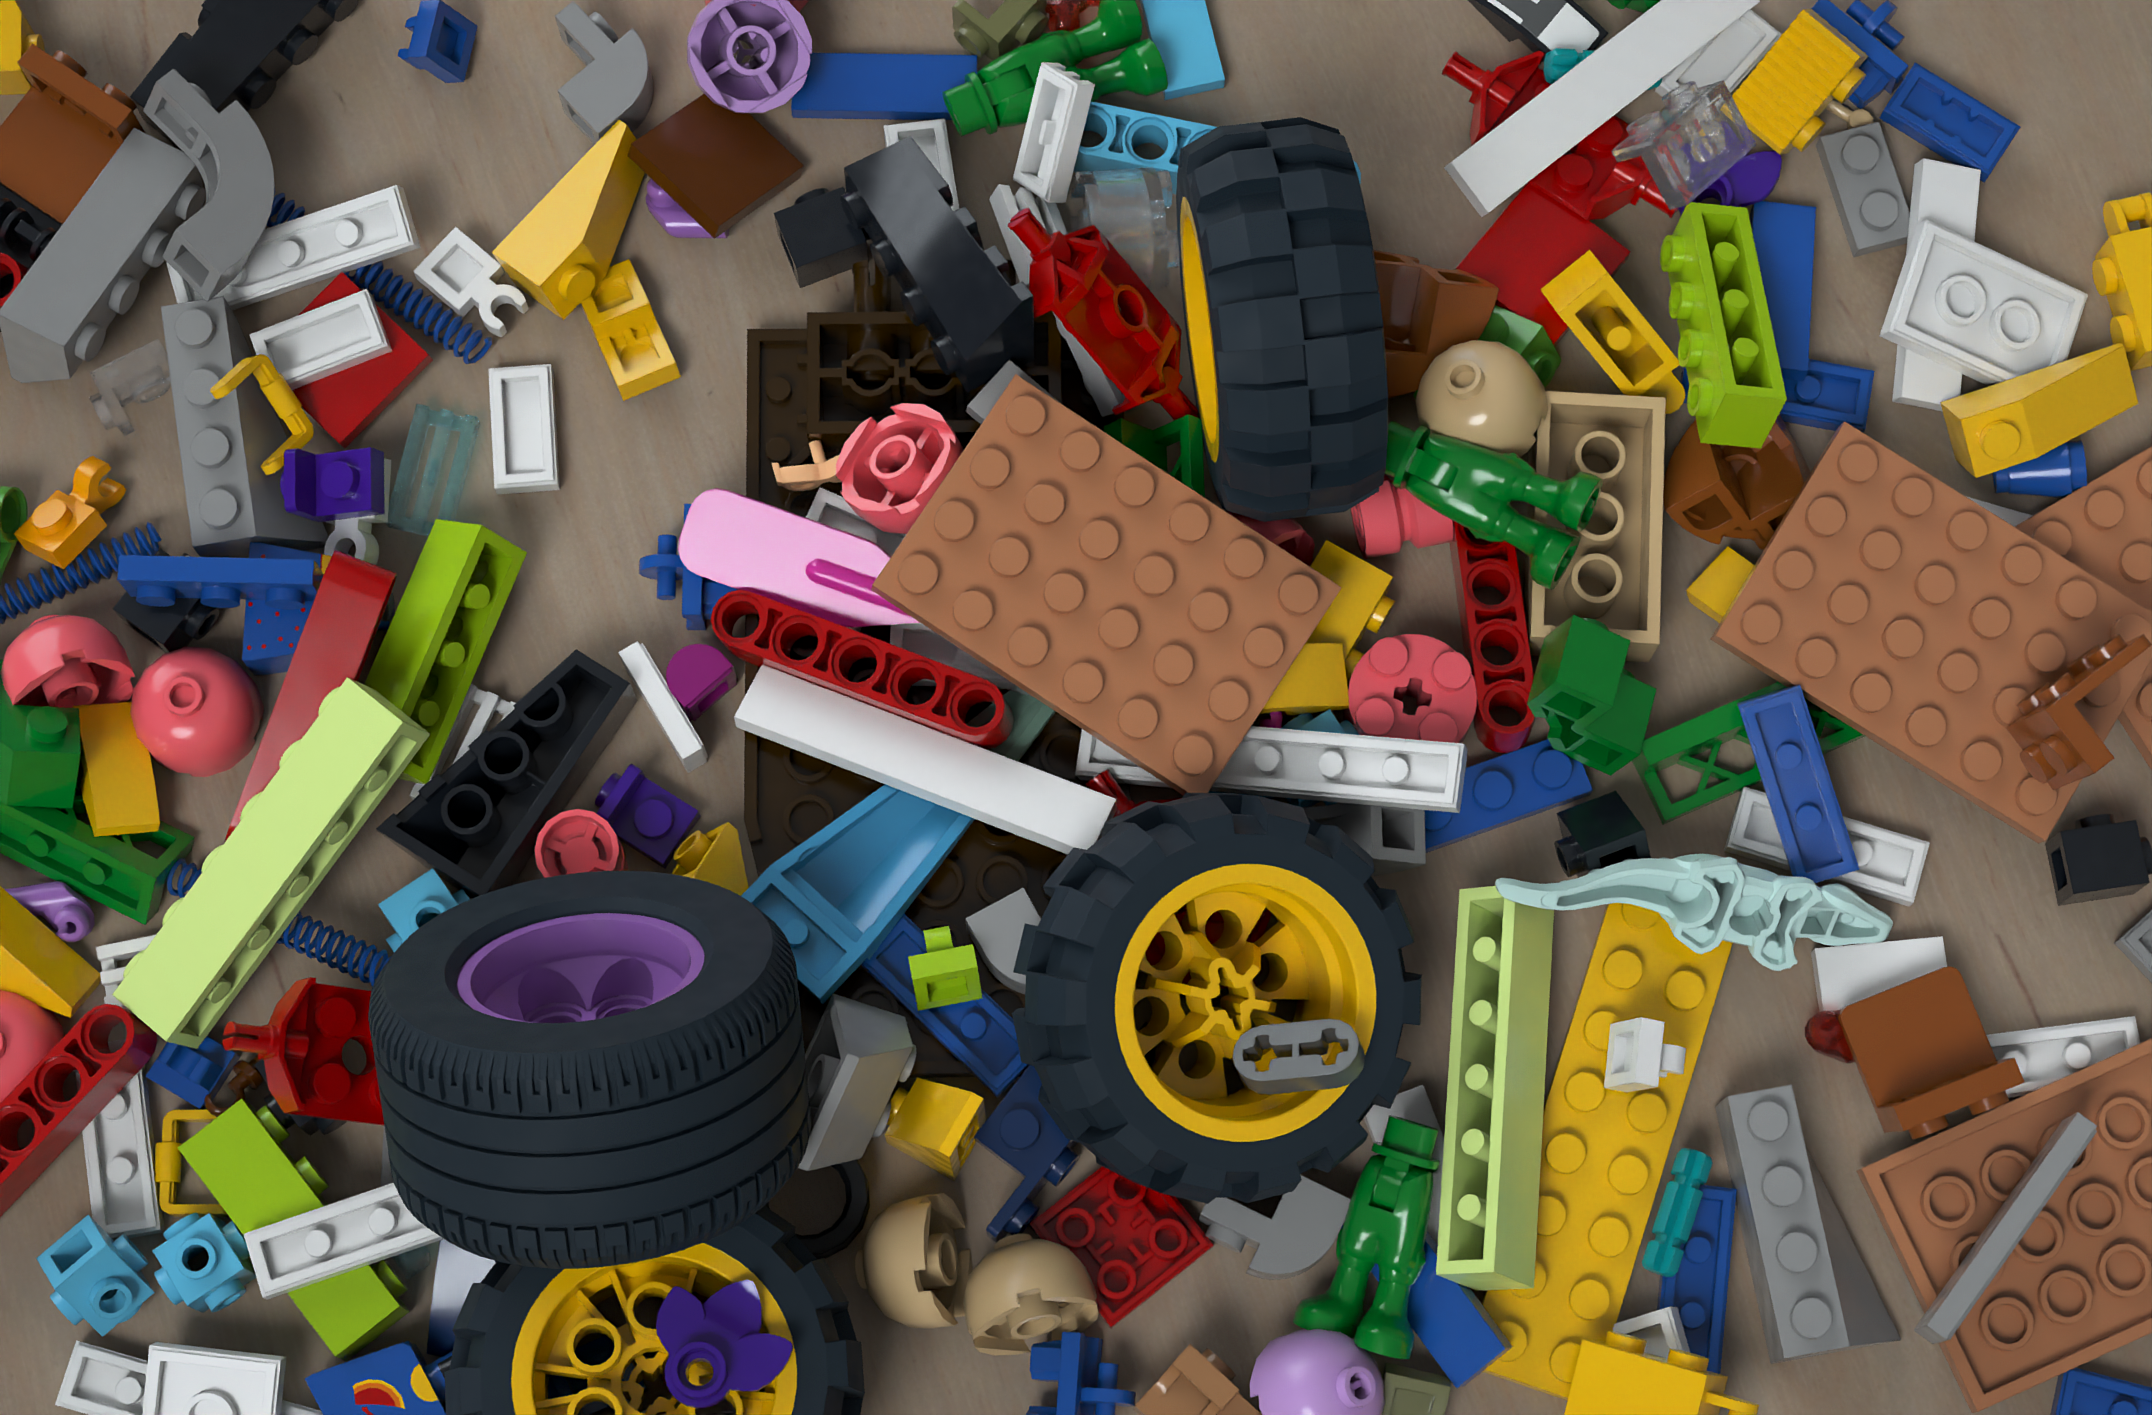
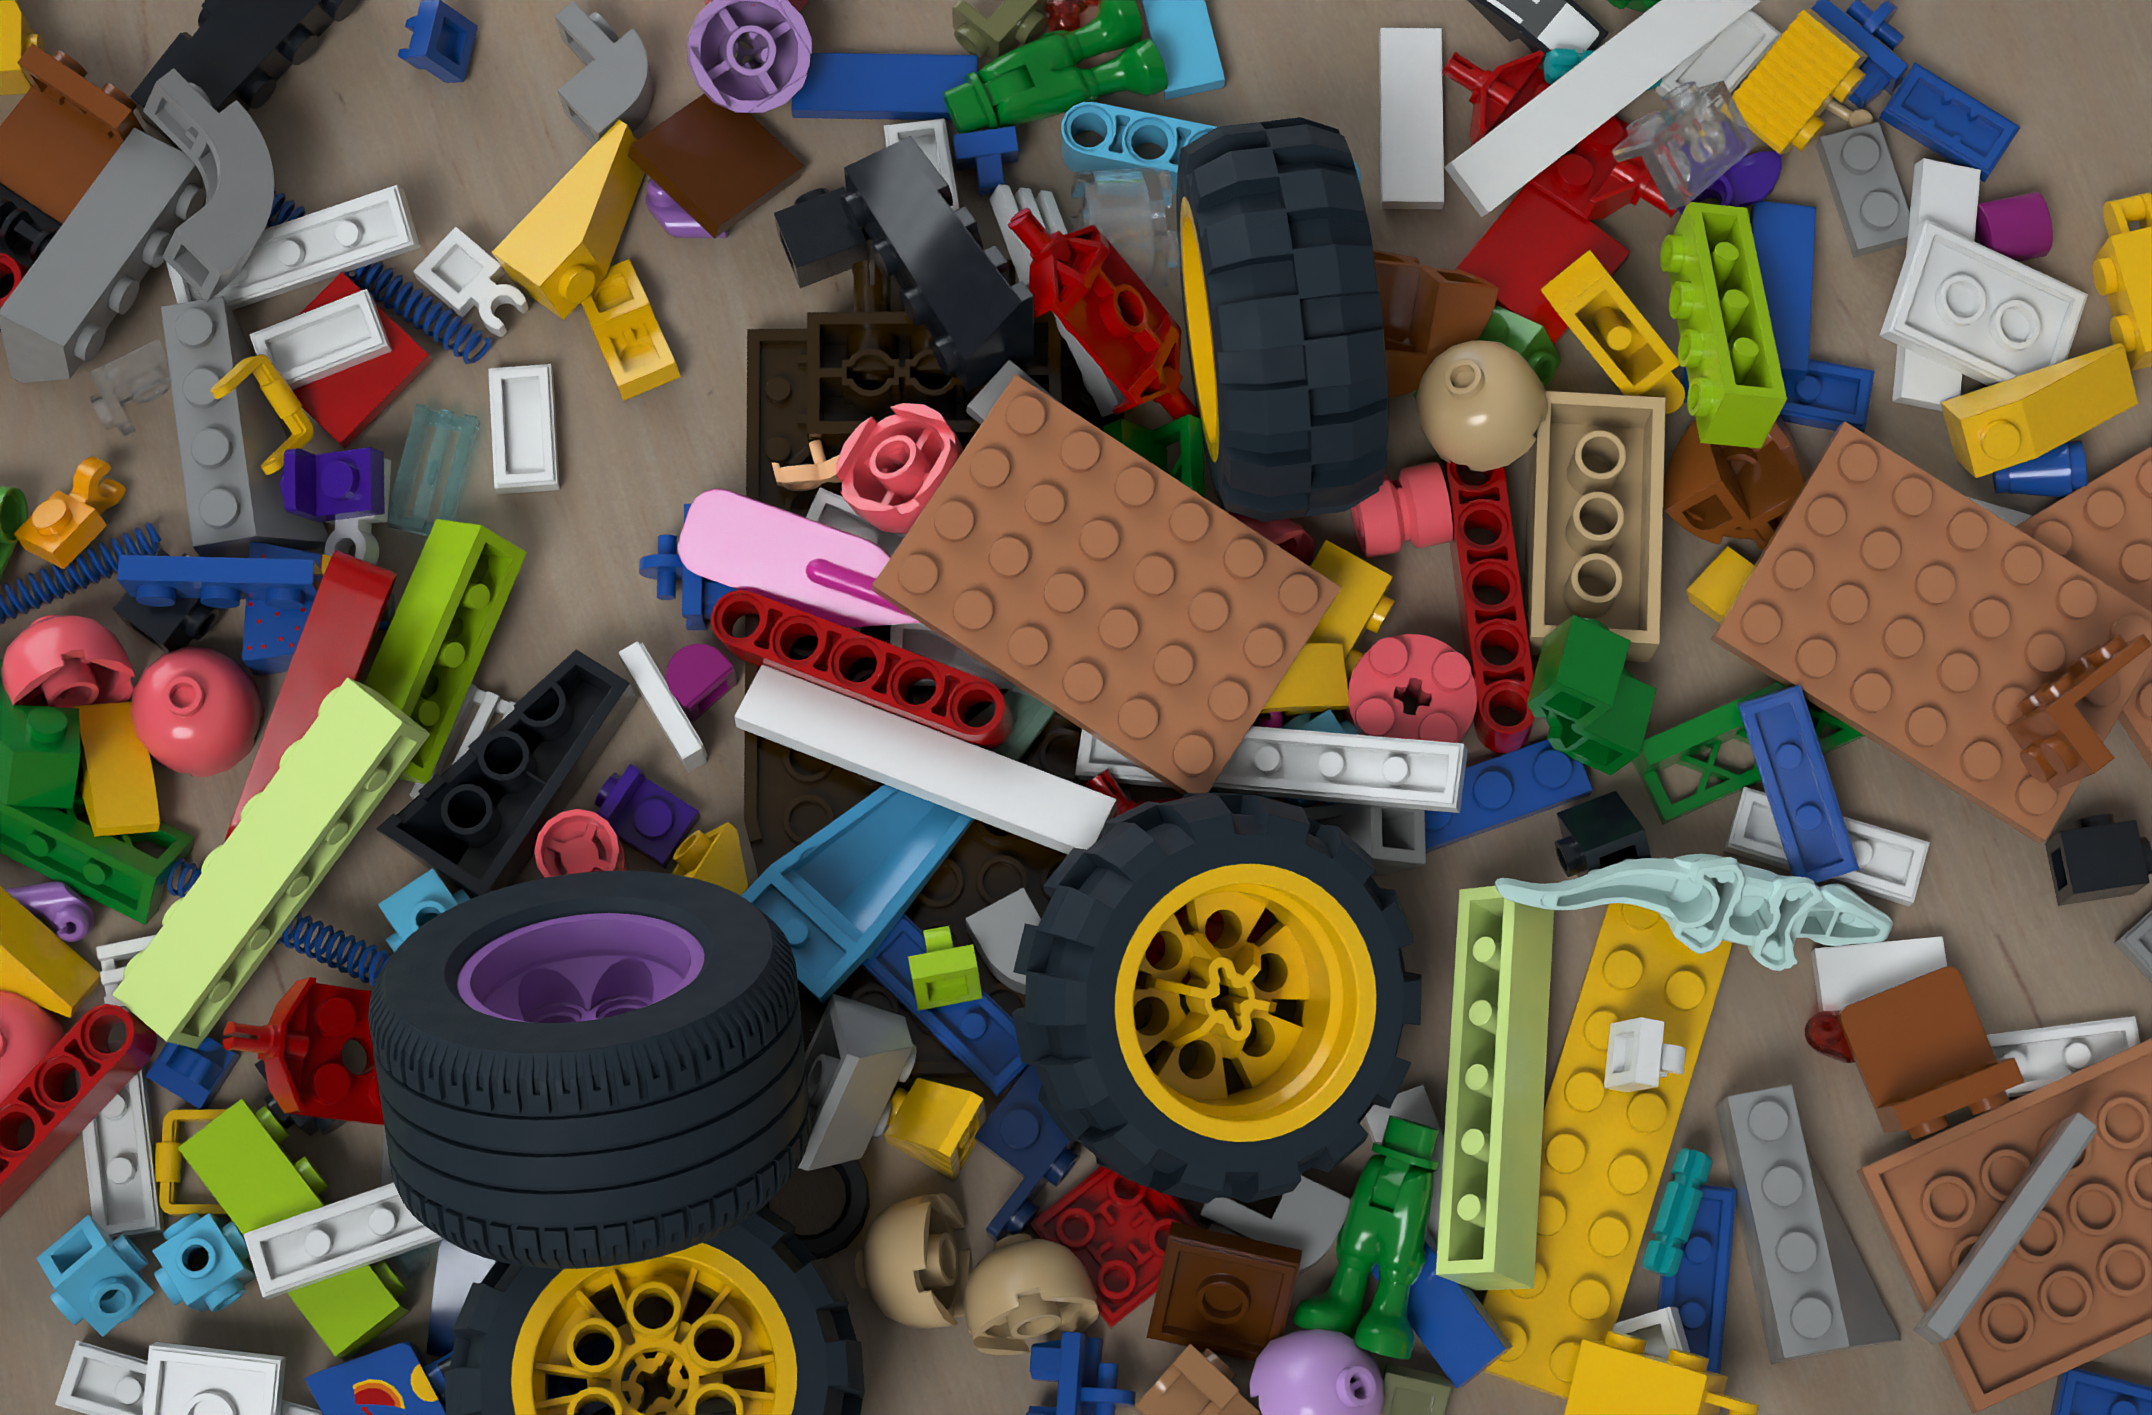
(245, 1076): reddish brown hand -> none
(725, 1336): dark purple plate -> none
(986, 153): none -> blue tile
(1053, 132): white tile -> none
(1223, 1291): none -> reddish brown tile
(1299, 1056): dark grey beam -> none
(1411, 118): none -> white tile
(1477, 488): green piece -> none
(2016, 226): none -> magenta brick

